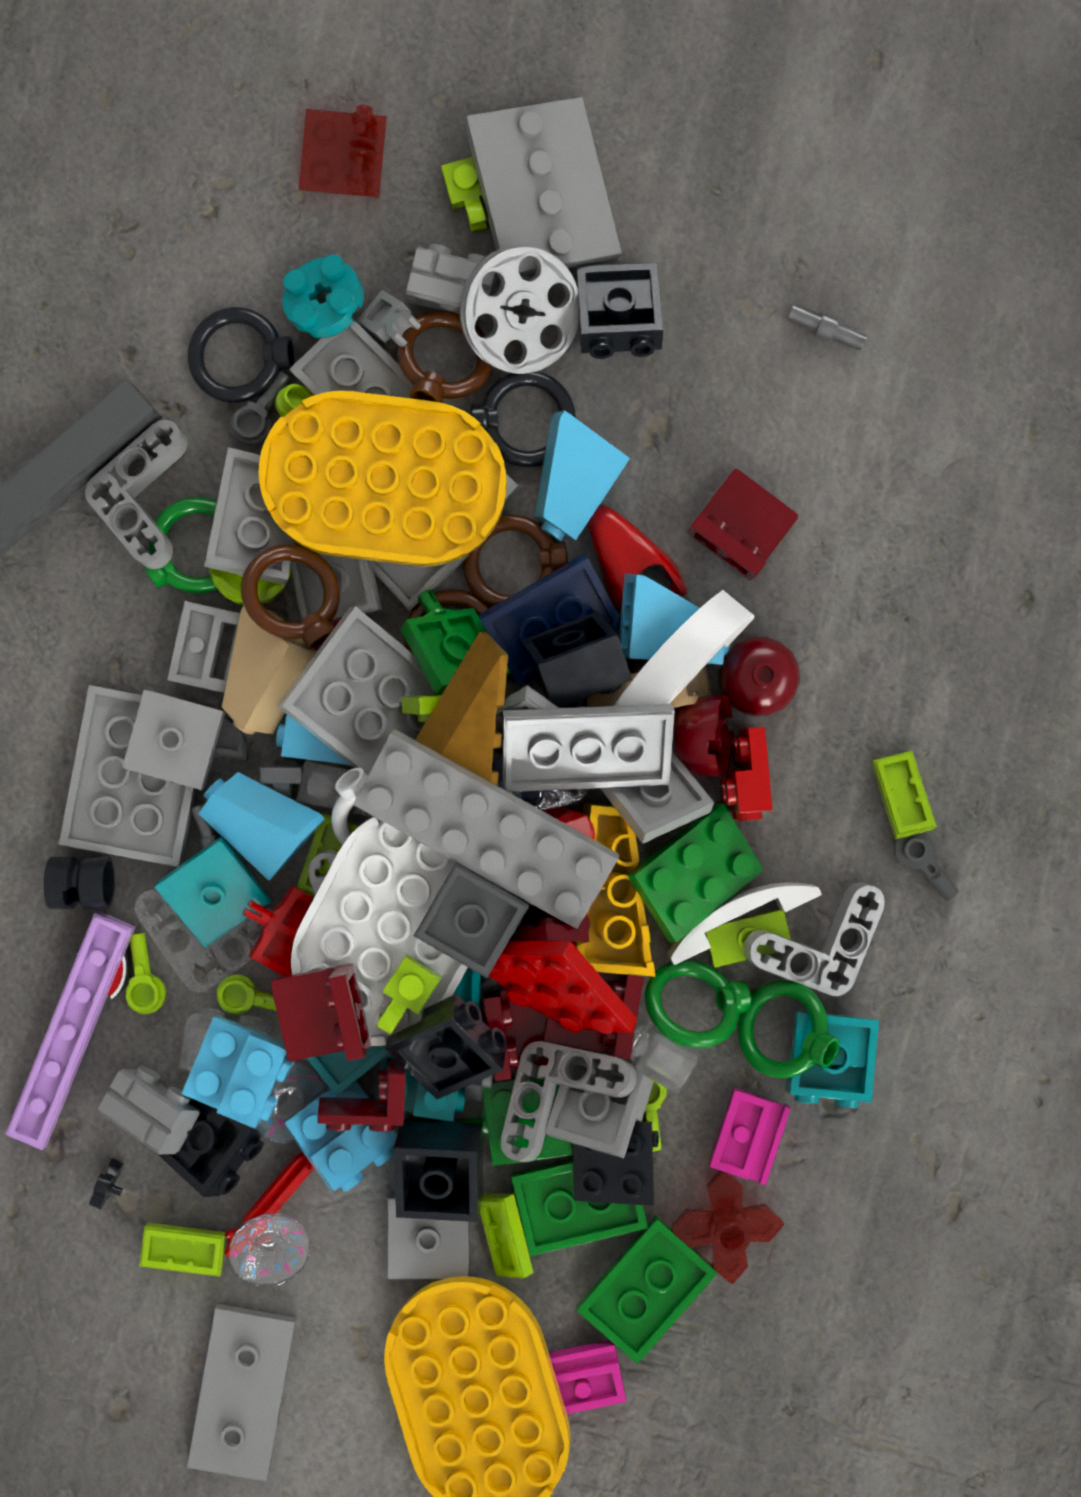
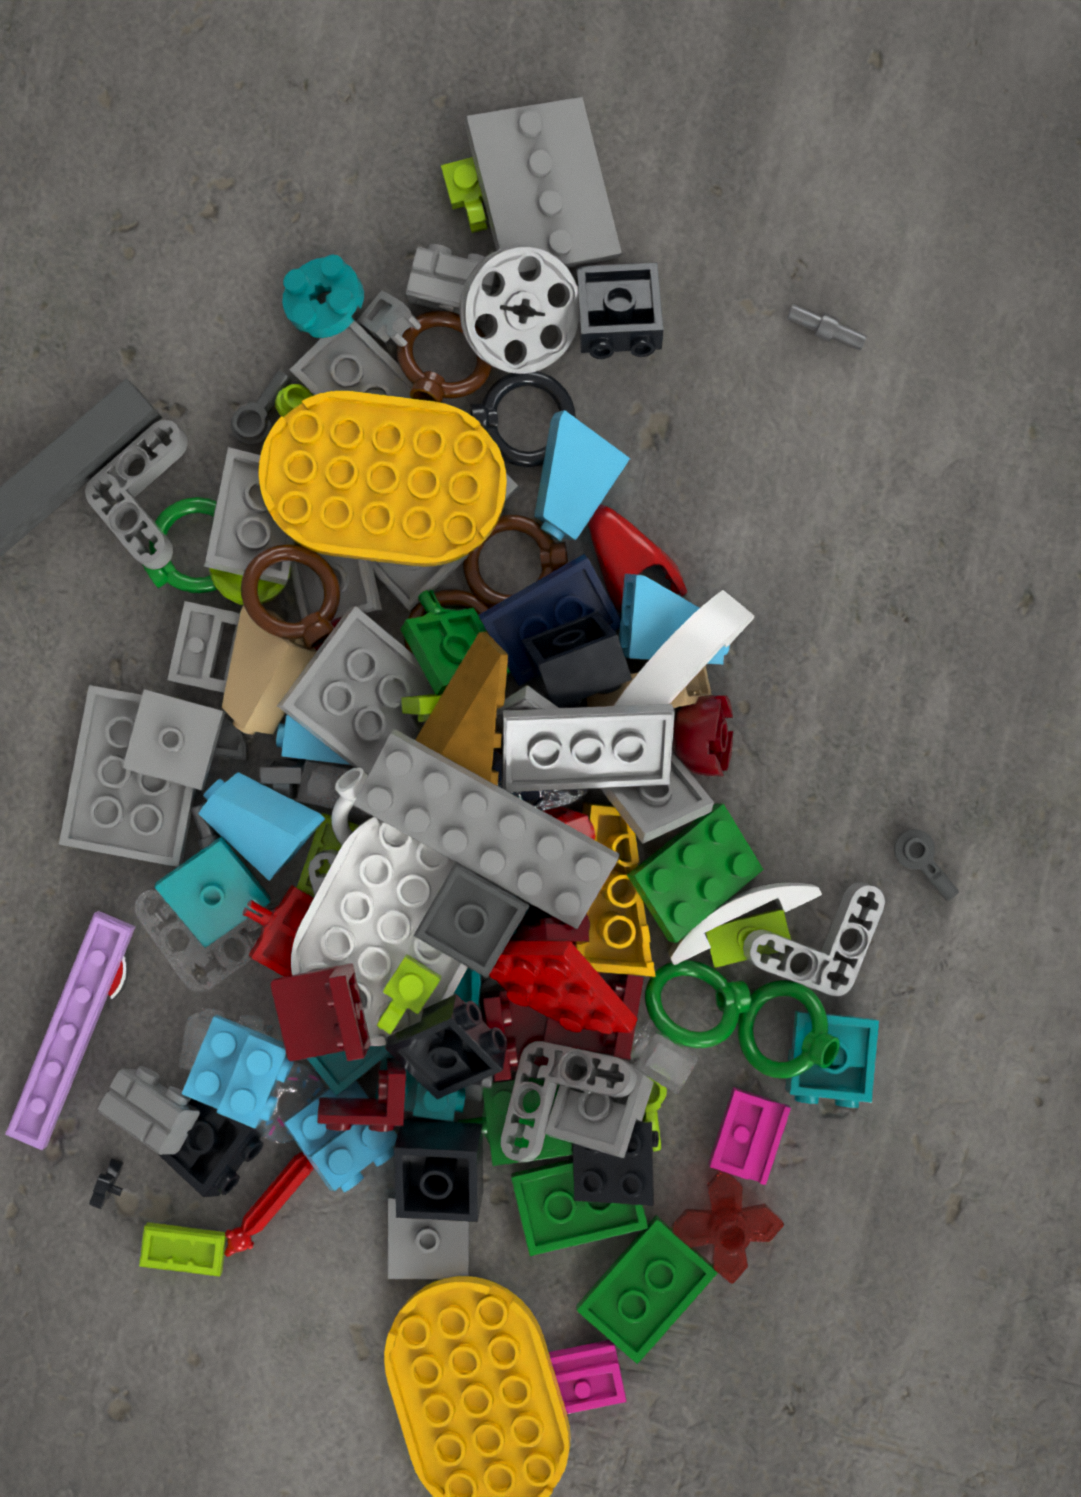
(74, 882): black wheel -> none
(145, 991): lime plate -> none
(239, 994): lime plate -> none
(241, 1392): light grey plate -> none
(271, 1263): clear dish -> none
(277, 354): black piece -> none
(343, 152): clear red hinge -> none
(505, 1235): lime plate -> none
(743, 524): dark red bracket -> none
(748, 788): red plate -> none
(759, 676): dark red cylinder -> none
(903, 795): lime plate -> none

